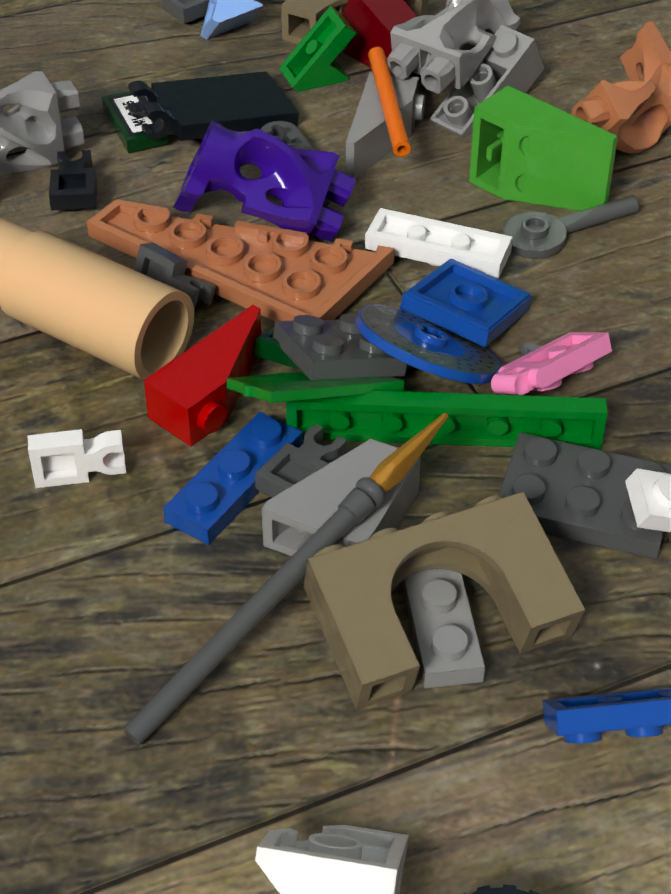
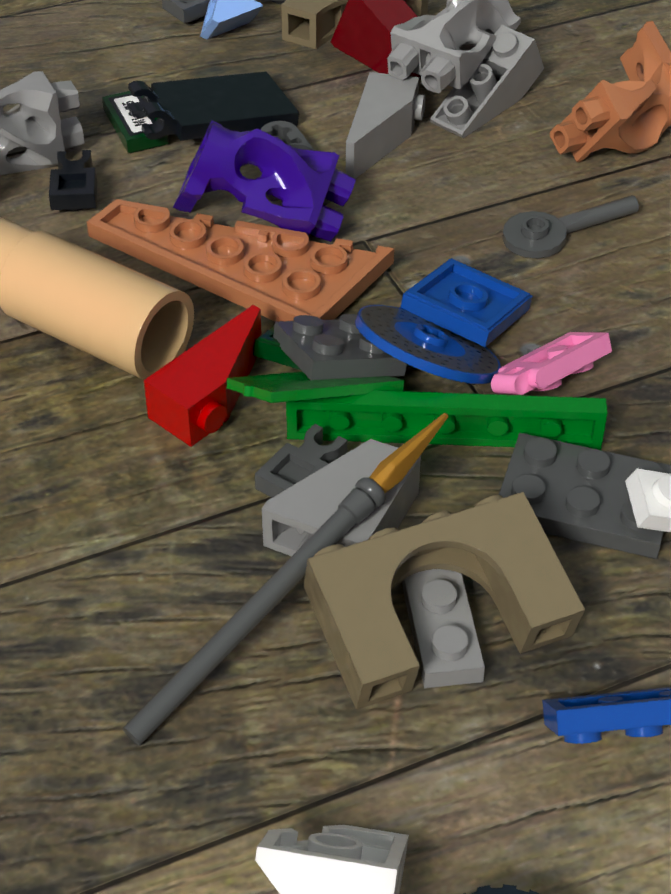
(69, 458): white plate -> none
(170, 269): dark grey plate -> none
(228, 479): blue plate -> none
(313, 59): green slope -> none
(389, 102): orange piece -> none
(438, 241): white plate -> none
(539, 153): bright green slope -> none

